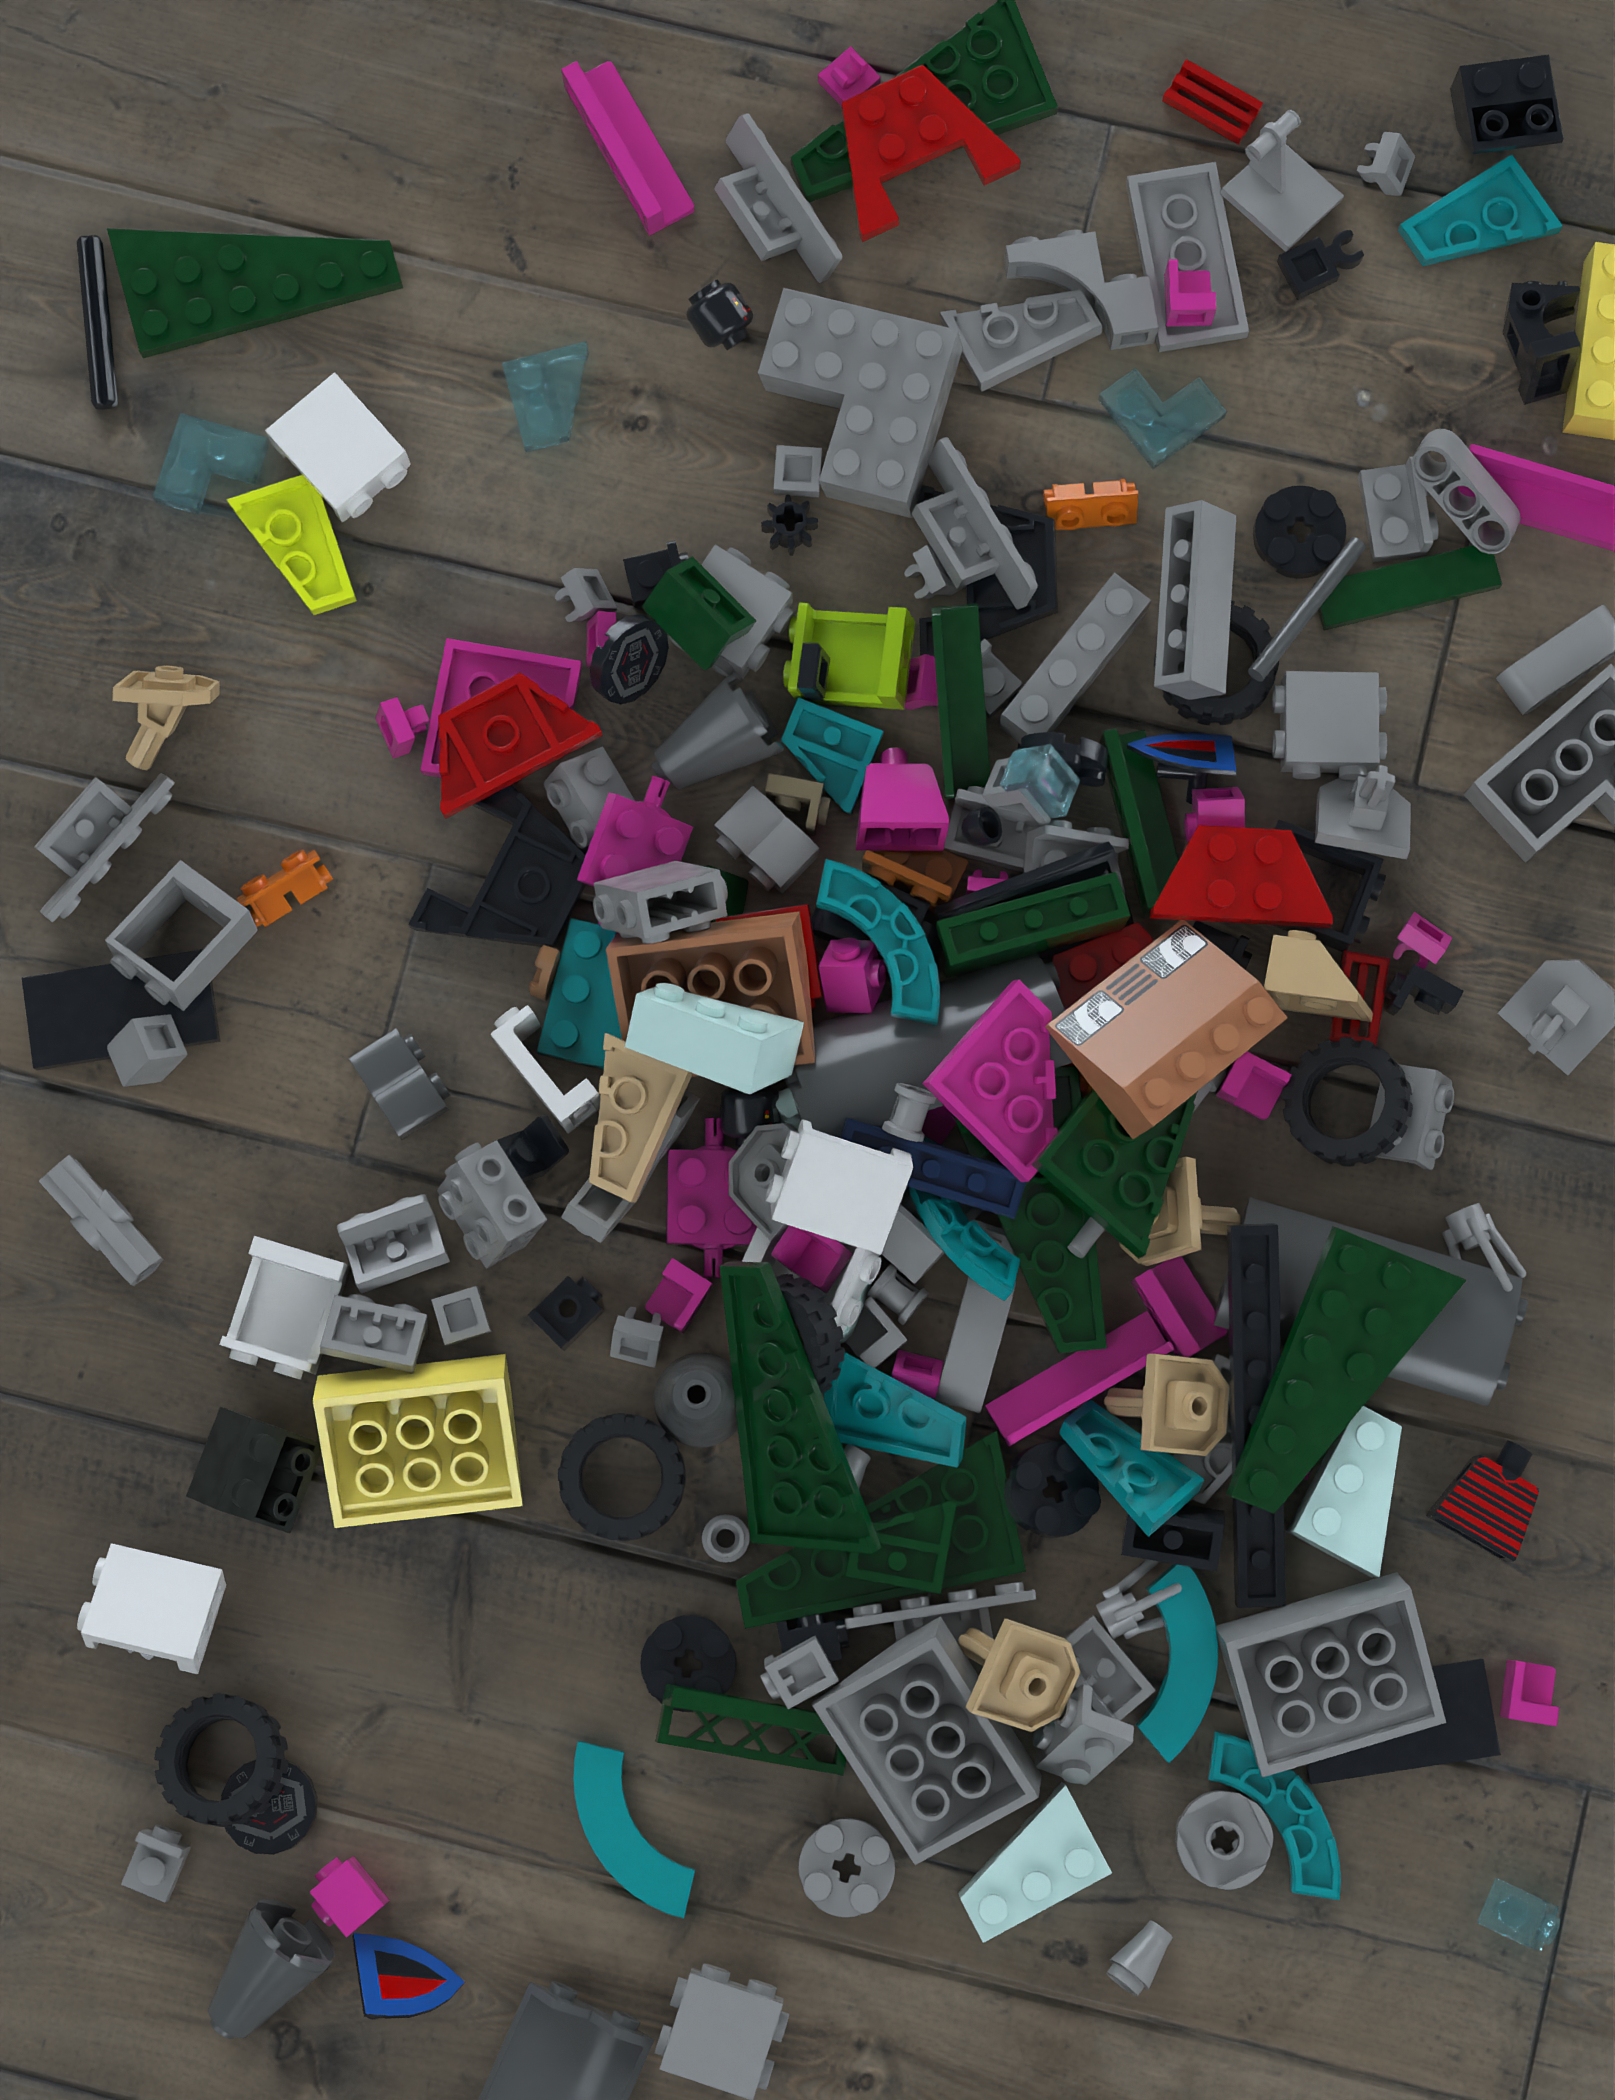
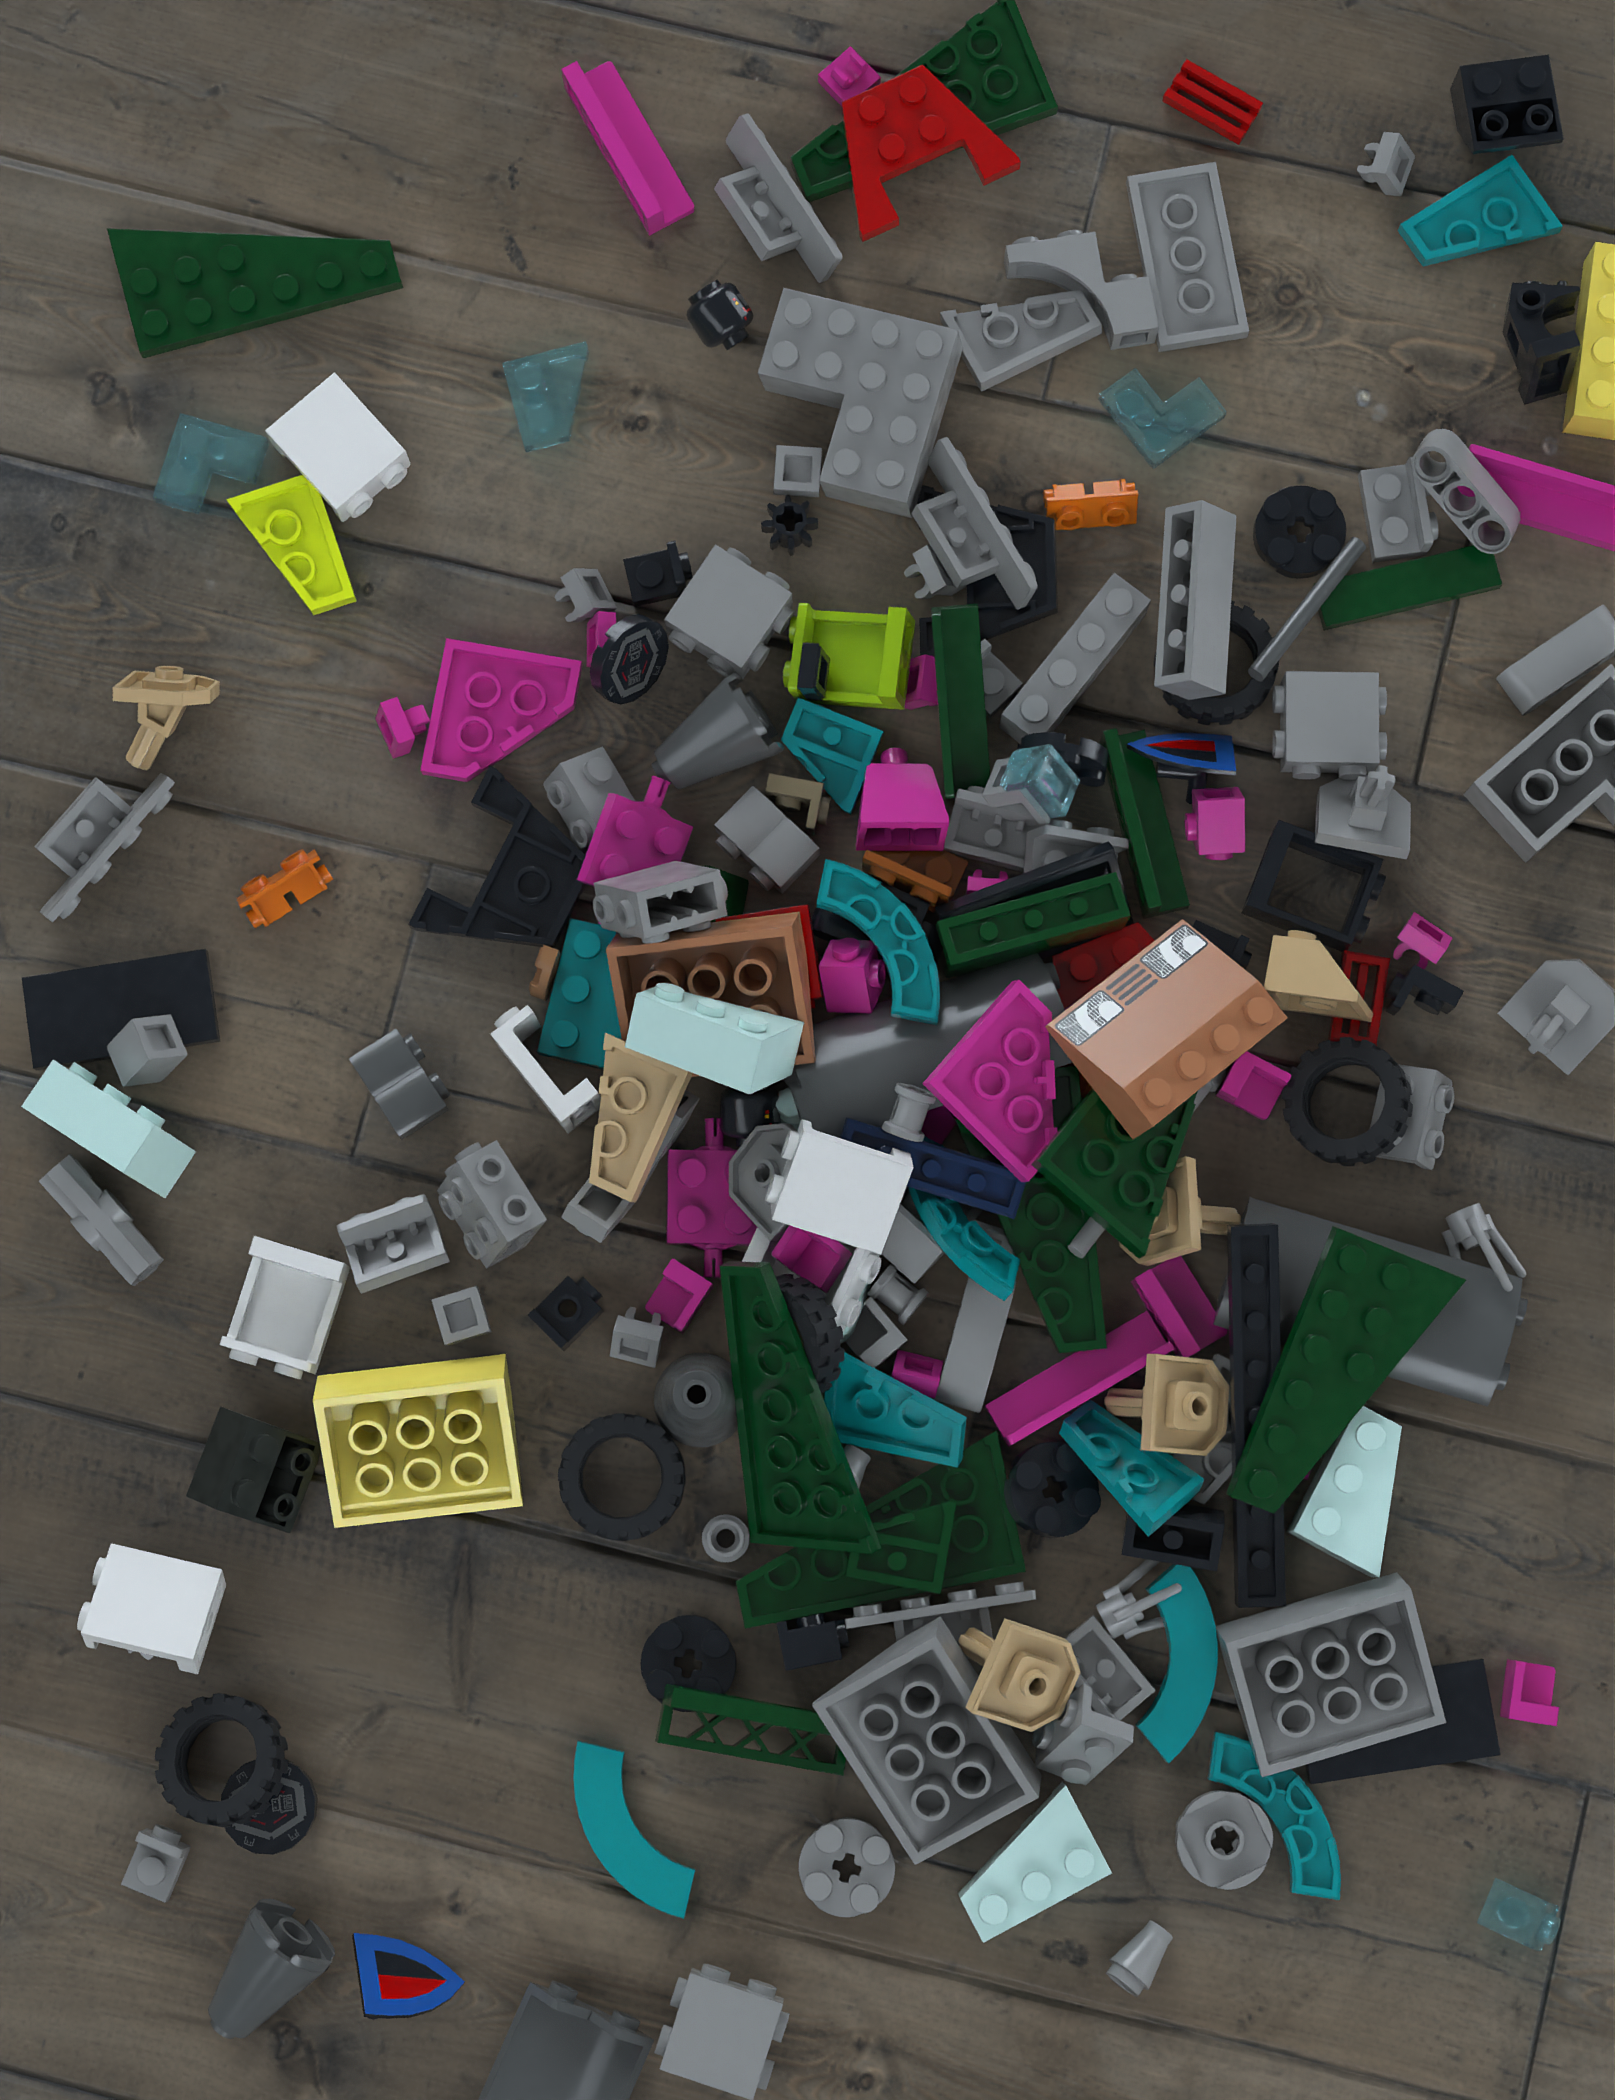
(97, 322): black axle -> none
(108, 1127): none -> light aqua wedge
(155, 909): light grey window -> none
(346, 1895): dark pink brick -> none
(374, 1332): light grey bracket -> none
(503, 739): red wing -> none
(534, 1149): black bracket -> none
(697, 612): dark green panel -> none
(798, 1673): light grey bracket -> none
(982, 827): black hinge -> none
(1188, 297): dark pink panel -> none
(1243, 879): red wing -> none
(1279, 187): light grey plate -> none
(1314, 265): black plate -> none
(1490, 1502): torso -> none

